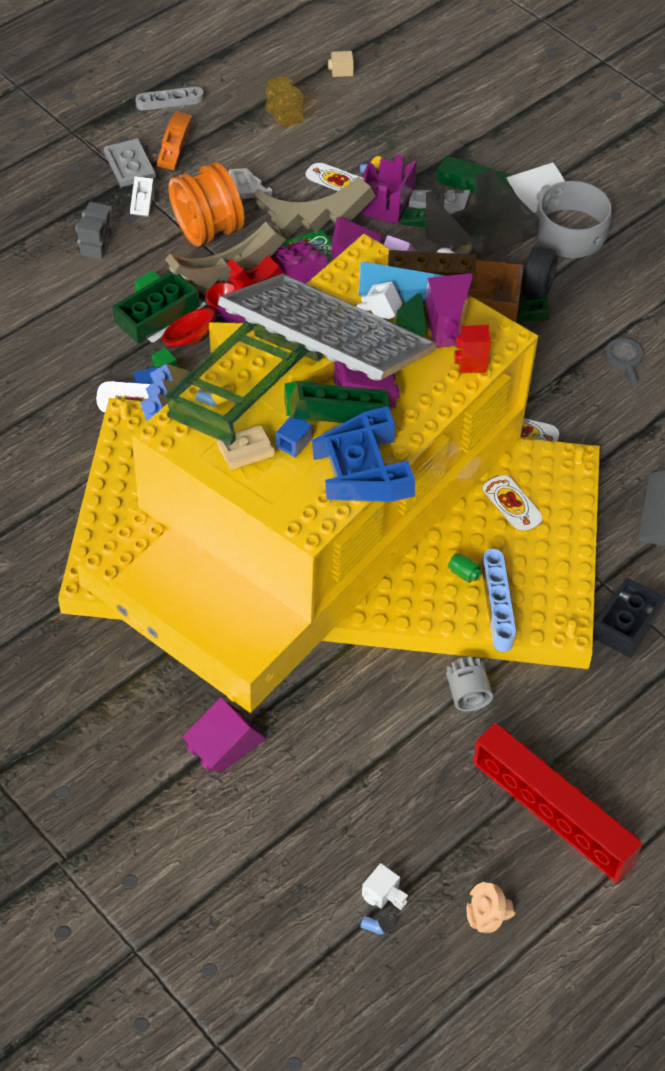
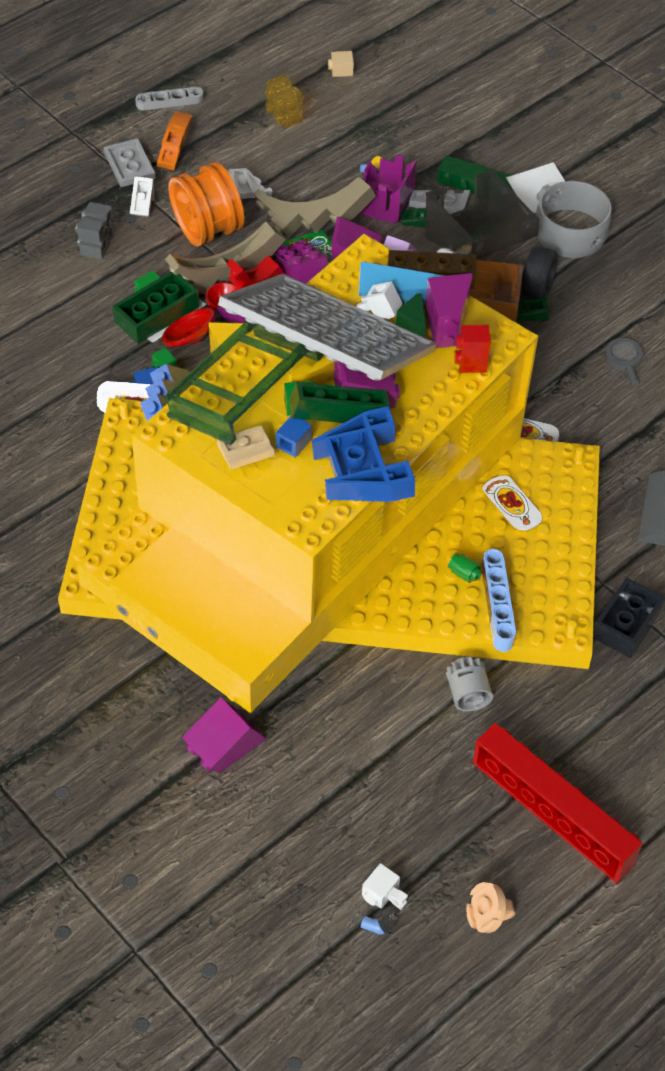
(210, 398): medium blue arm -> none
(329, 176): sticker -> none

